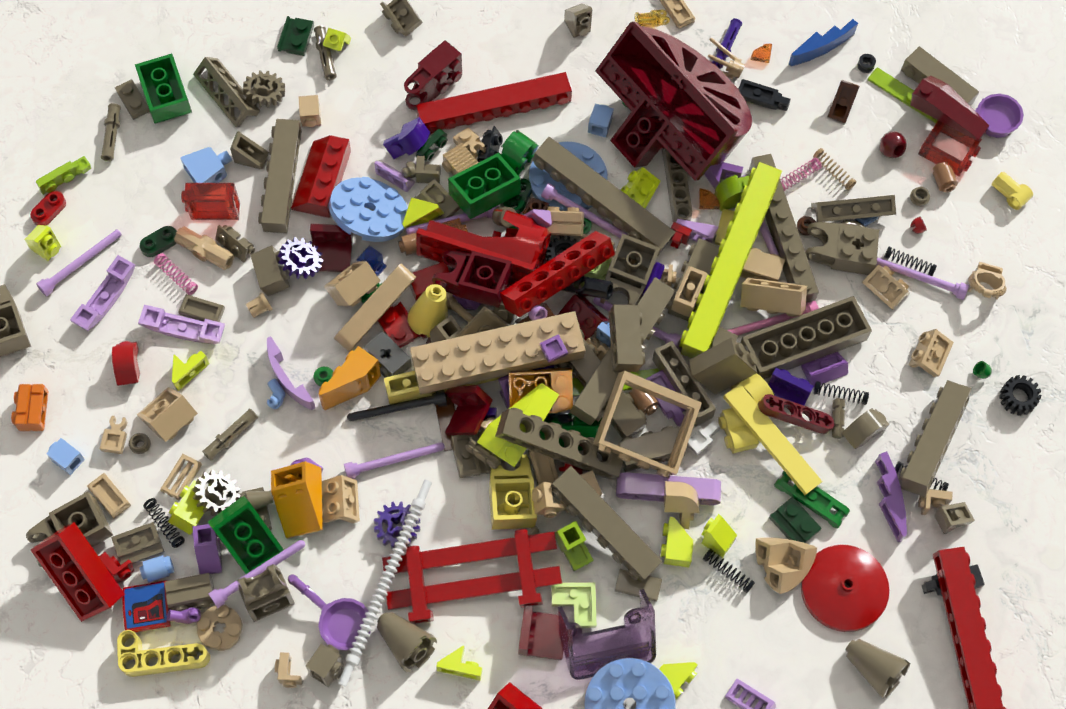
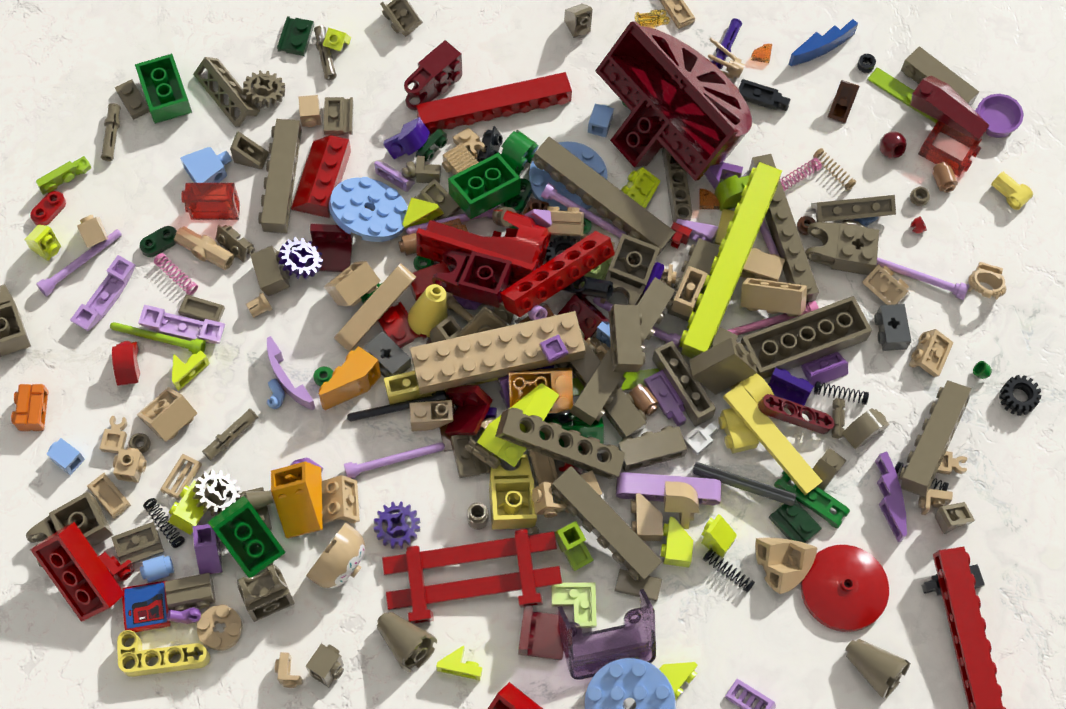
(92, 230): none -> tan slope
(129, 465): none -> tan brick
(194, 345): none -> lime piece
(220, 595): lavender piece -> none
(338, 116): none -> dark tan plate
(338, 619): medium lavender piece -> none
(339, 559): none -> tan cylinder
(353, 658): white hose -> none
(374, 259): clear blue brick -> none
(418, 260): none -> green plate
(430, 415): none -> tan slope
(475, 510): none -> dark tan brick
(648, 519): none -> tan slope
(690, 405): tan window -> none
(744, 483): none -> dark grey axle
(828, 467): none -> dark tan slope
(889, 251): black piece -> none
(893, 327): none -> dark grey brick
(949, 463): none -> tan plate

